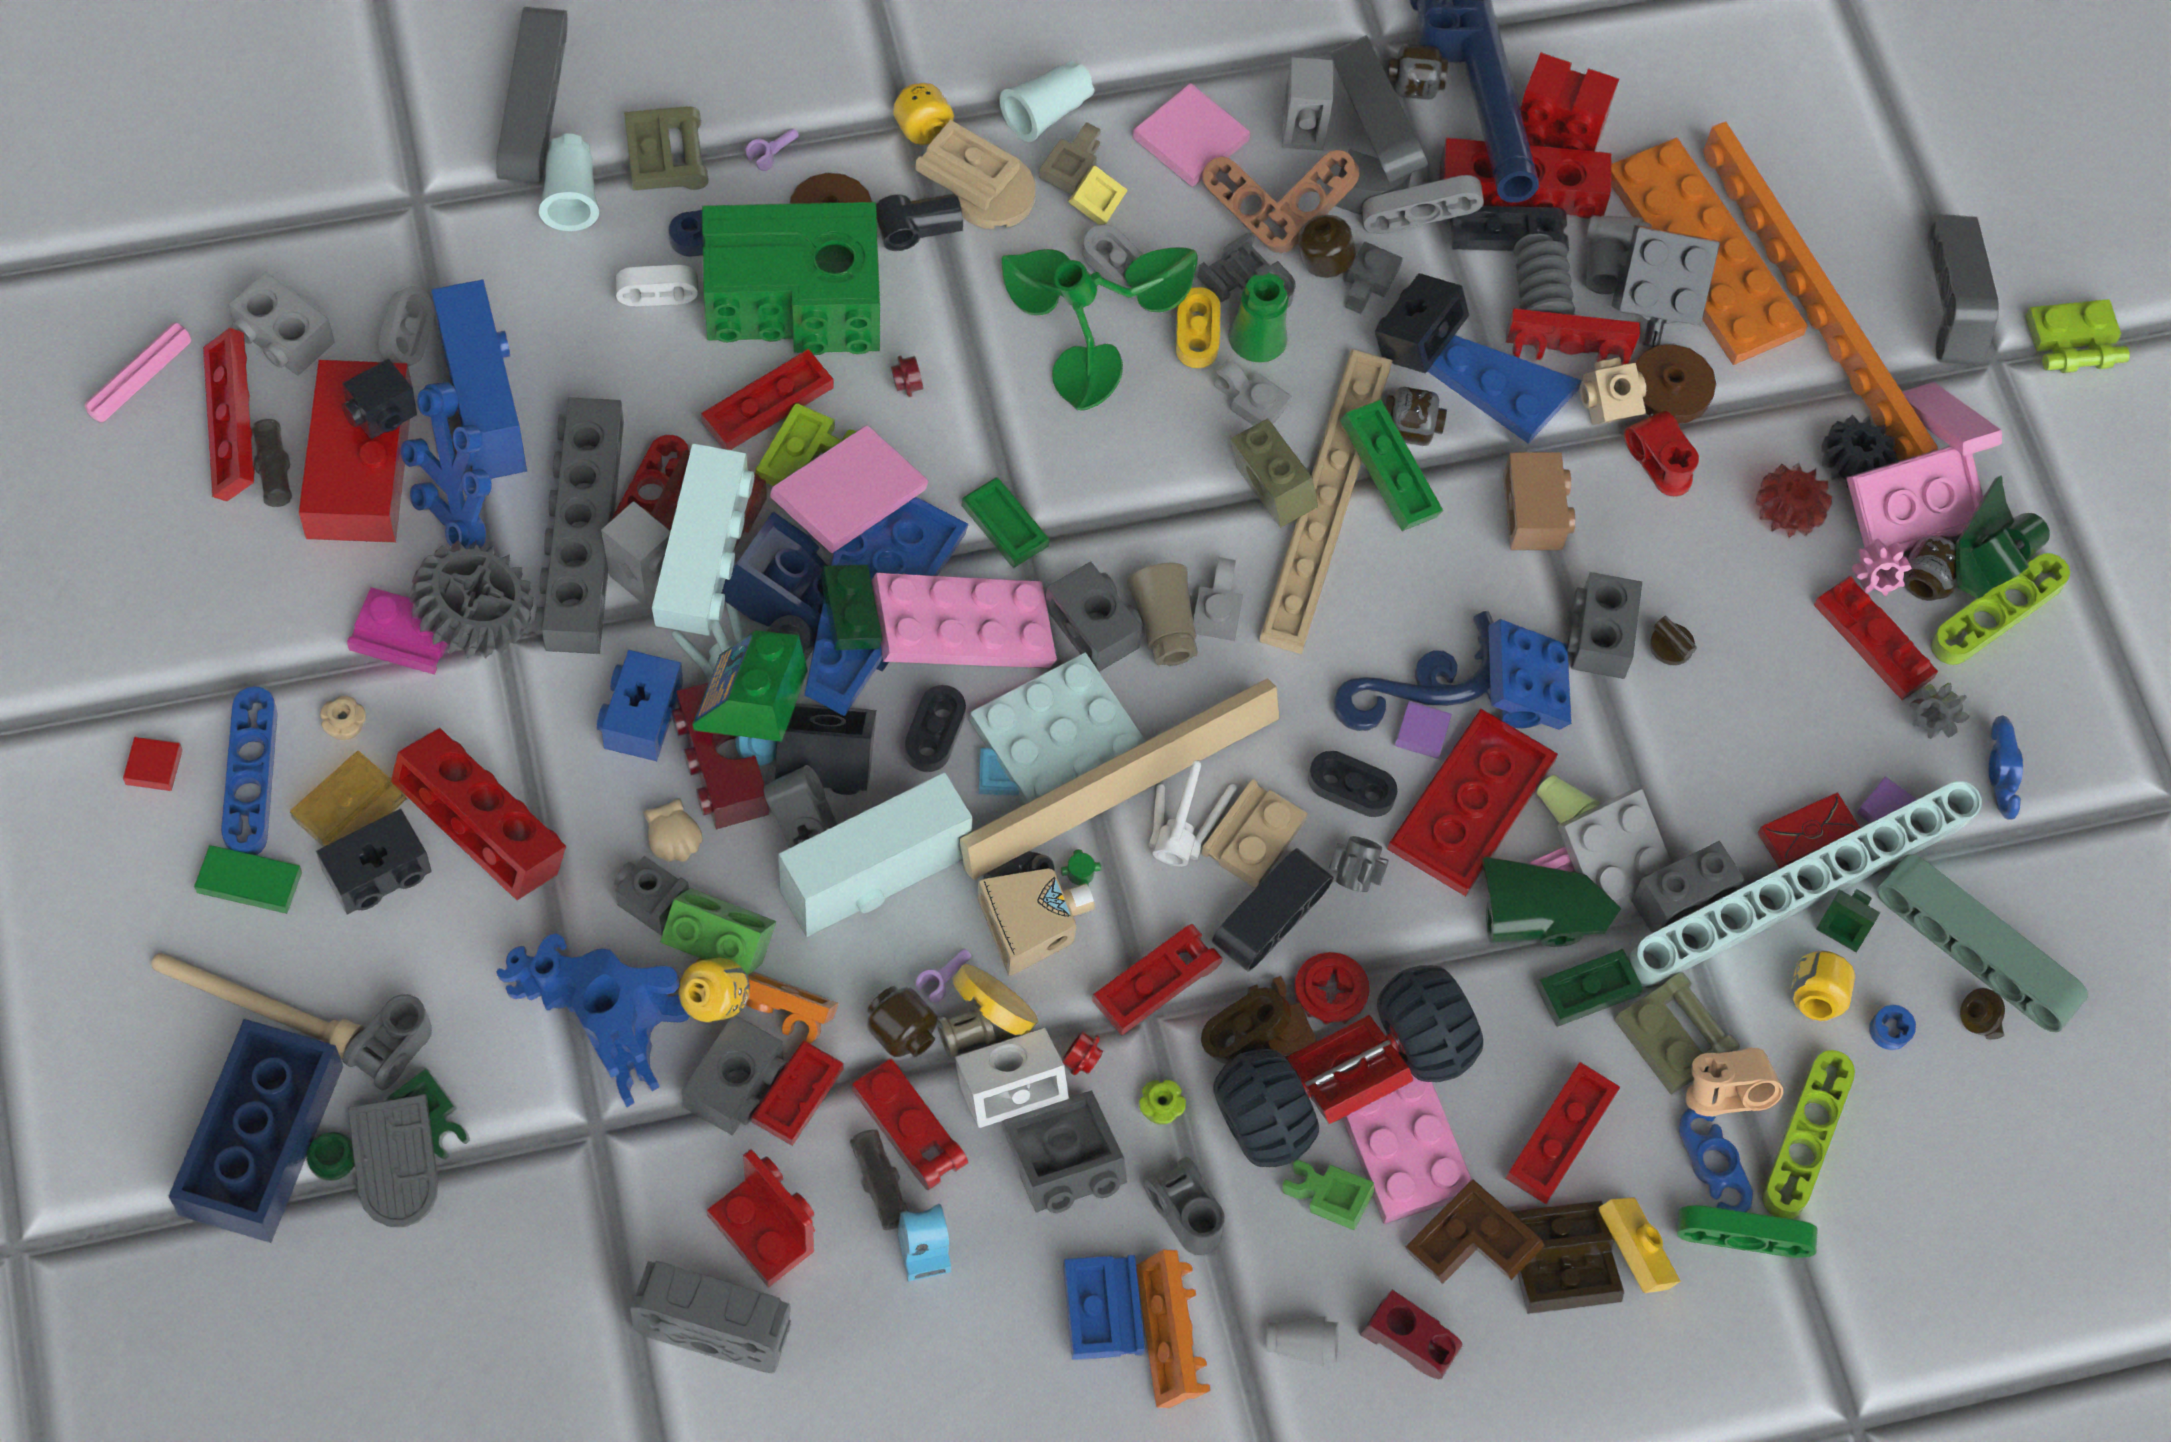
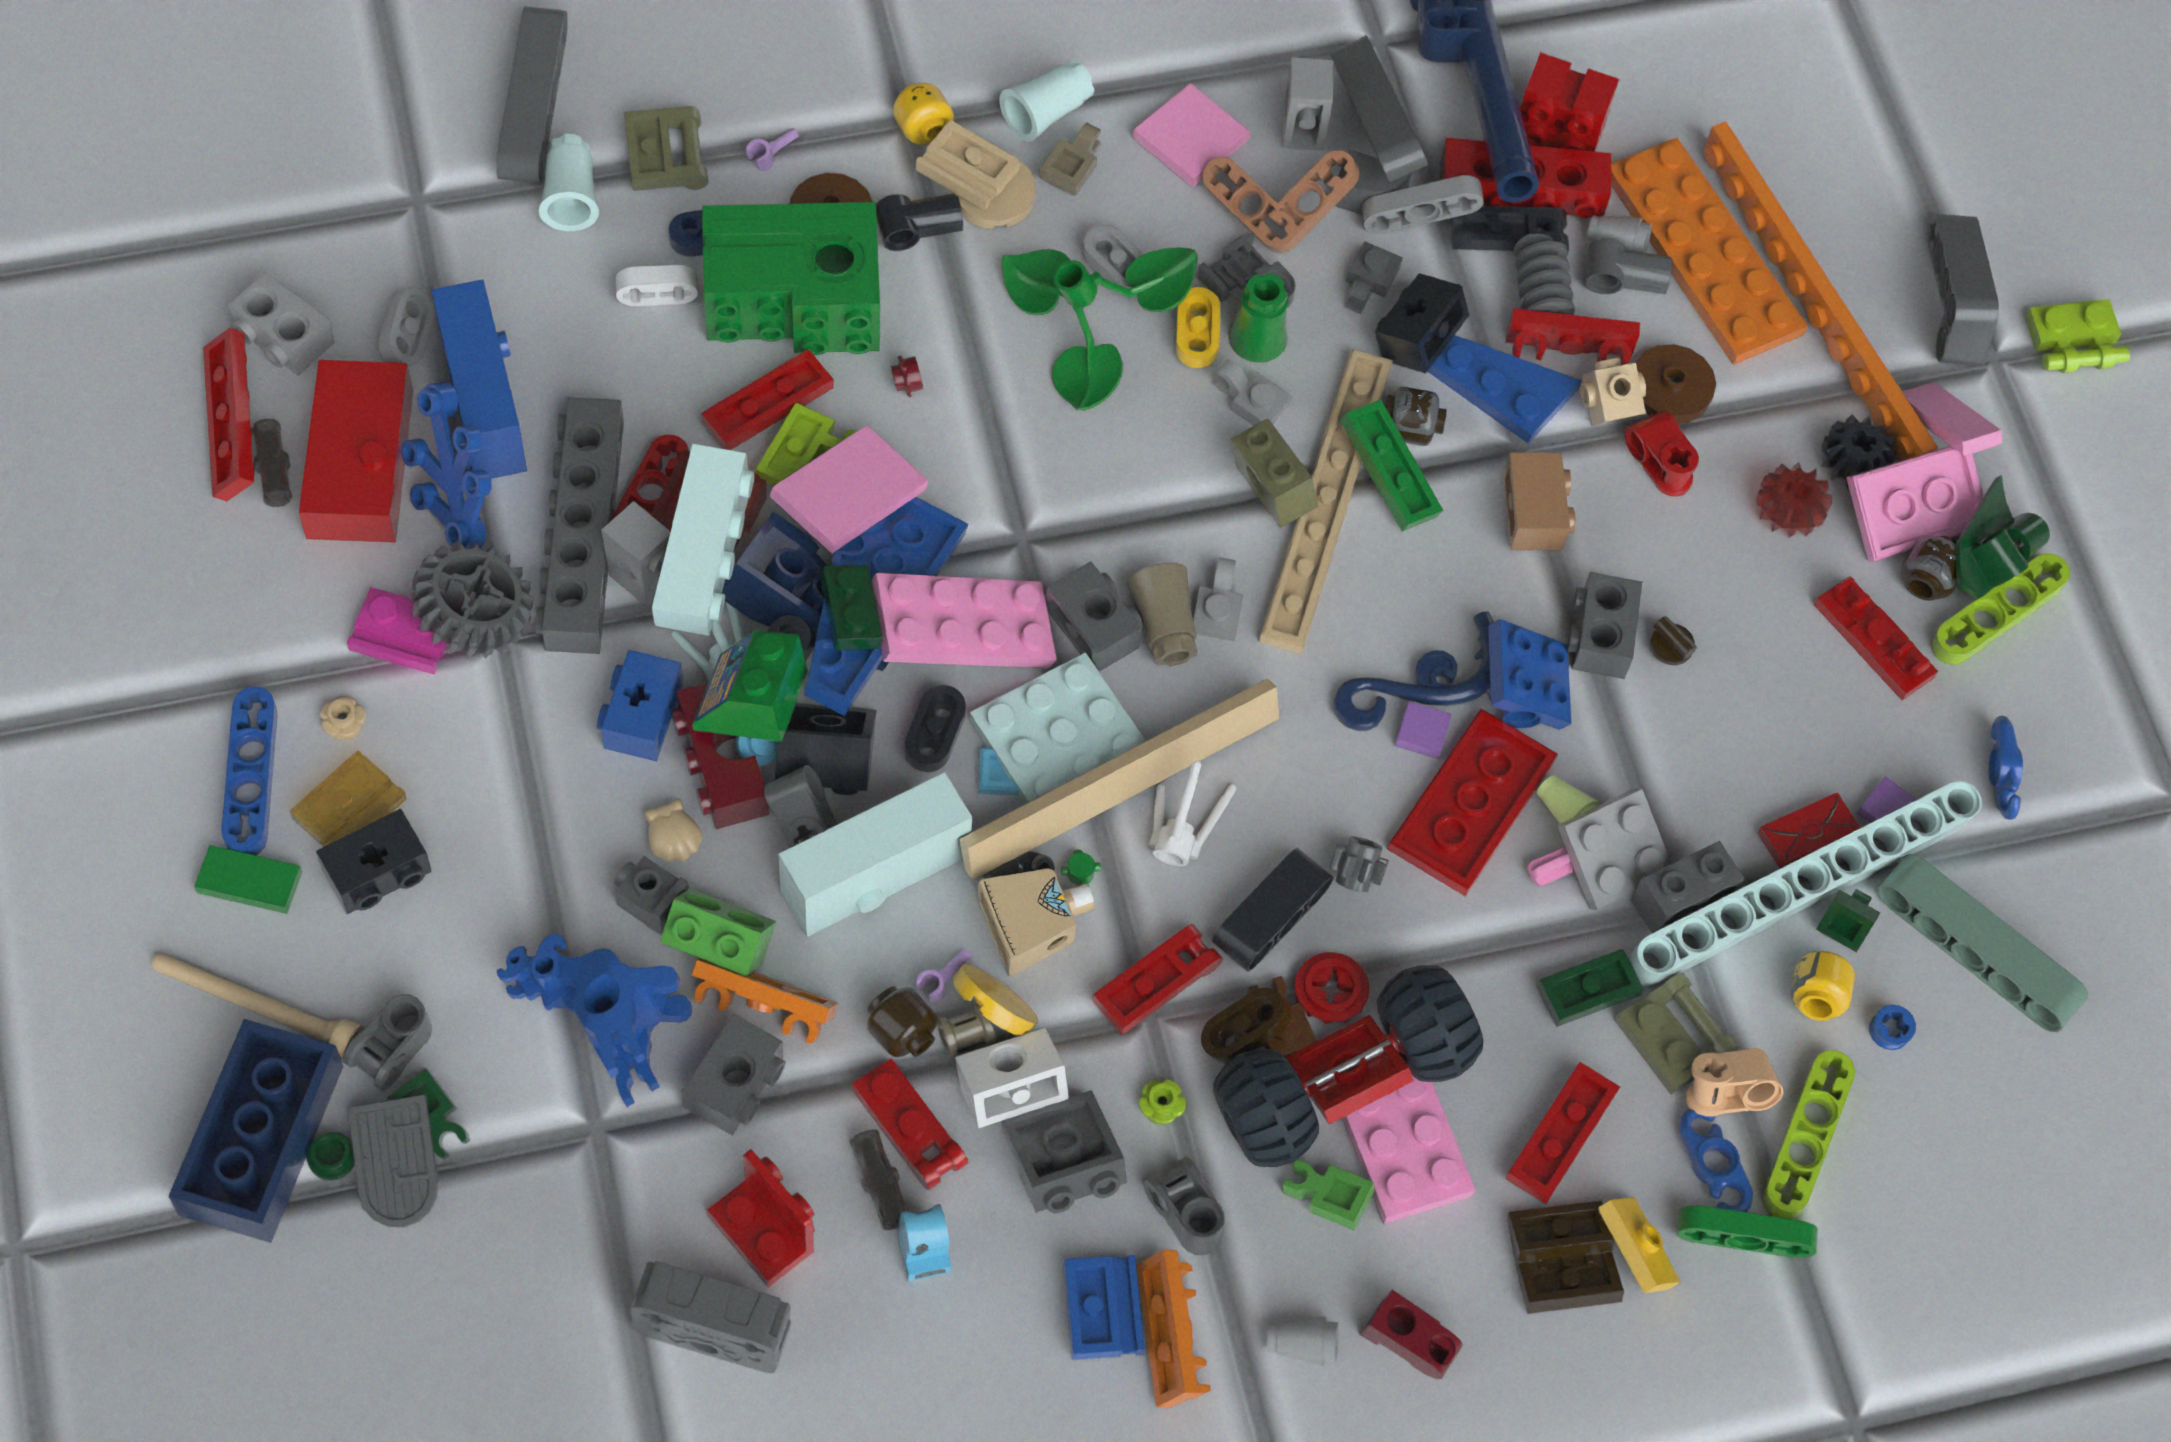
(137, 372): bright pink axle -> none
(152, 764): red tile -> none
(378, 399): black brick -> none
(478, 813): red brick -> none
(714, 989): yellow head -> none
(797, 1092): red plate -> none
(1005, 522): green tile -> none
(1082, 1054): red plate -> none
(1097, 195): light yellow plate -> none
(1254, 833): tan plate -> none
(1326, 246): dark brown head -> none
(1354, 781): black plate -> none
(1418, 71): dark brown head -> none
(1470, 1224): reddish brown plate -> none
(1543, 904): dark green panel -> none
(1665, 279): plate -> none
(1881, 567): bright pink gear -> none
(1950, 705): dark grey gear -> none
(1983, 1013): dark brown plate -> none

